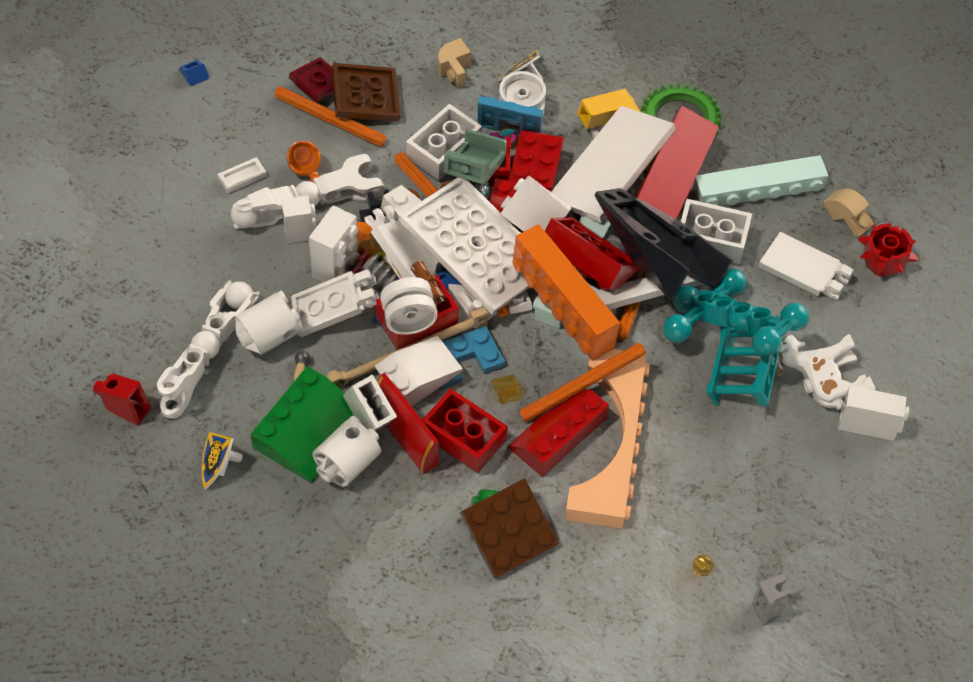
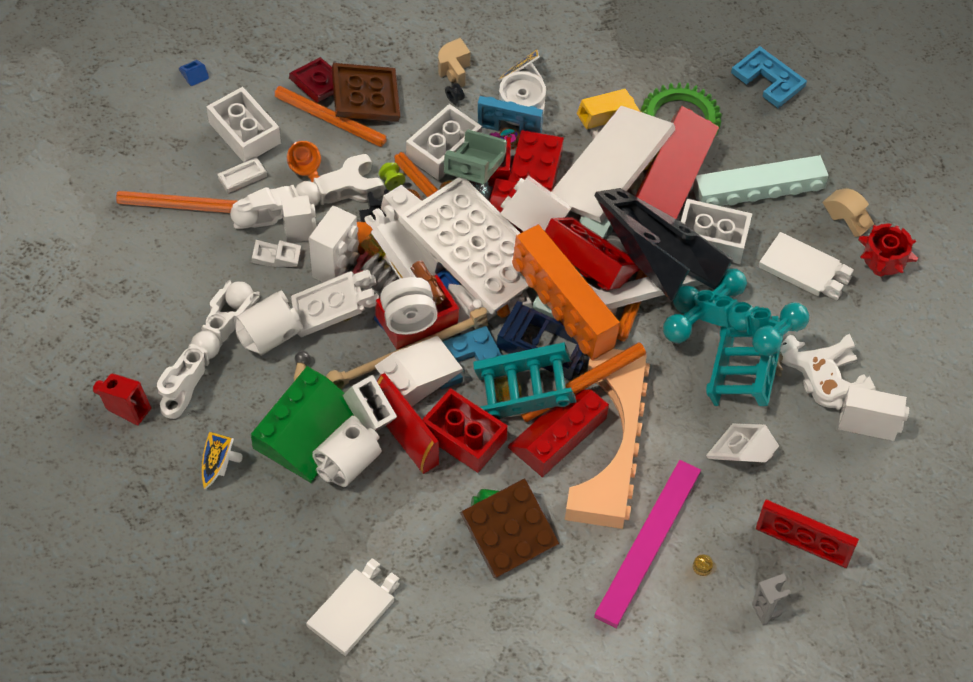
(174, 201): none -> orange axle
(243, 124): none -> white brick
(279, 255): none -> white slope
(353, 608): none -> white tile
(390, 174): none -> lime wheel
(454, 93): none -> black bush
(516, 325): none -> dark blue door
(522, 361): none -> teal fence
(647, 544): none -> dark pink tile
(745, 443): none -> white slope
(785, 81): none -> dark azure plate
(806, 533): none -> red tile

